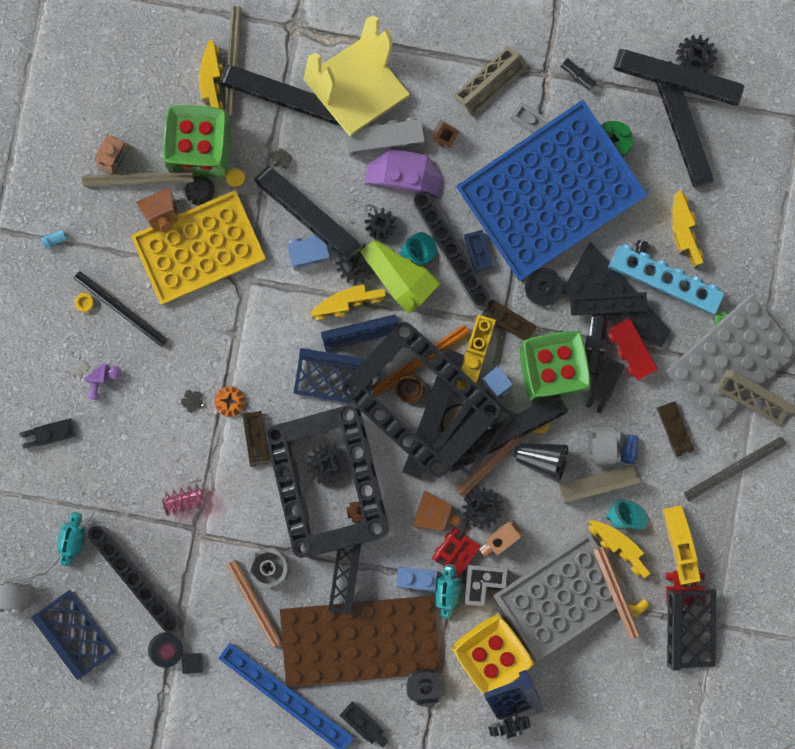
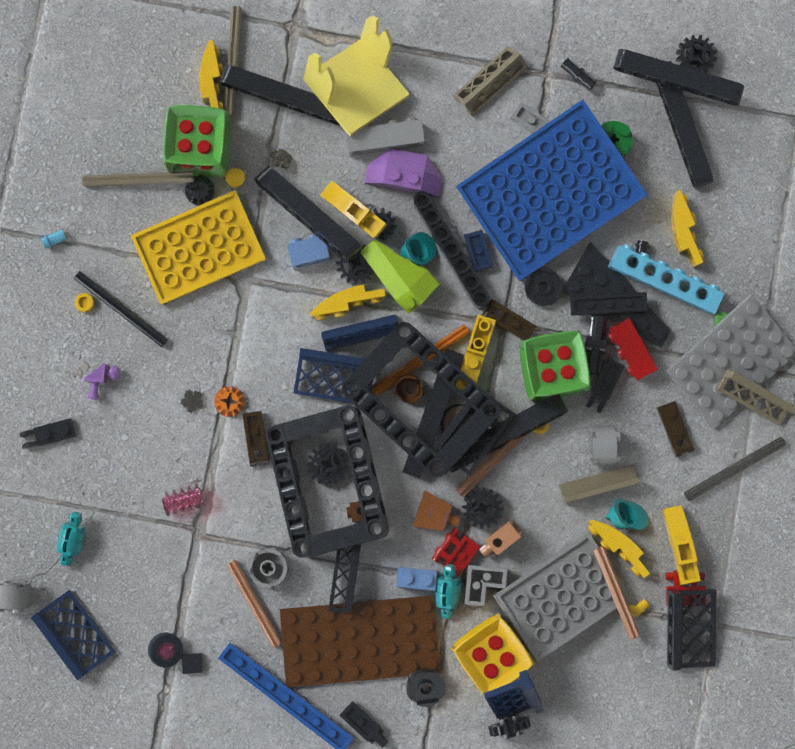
(111, 154): nougat torso -> none
(125, 574): black beam -> none
(159, 210): dark orange torso -> none
(353, 209): none -> yellow slope
(444, 134): reddish brown brick -> none
(497, 383): medium blue brick -> none
(543, 458): black cone -> none
(629, 451): blue cone -> none

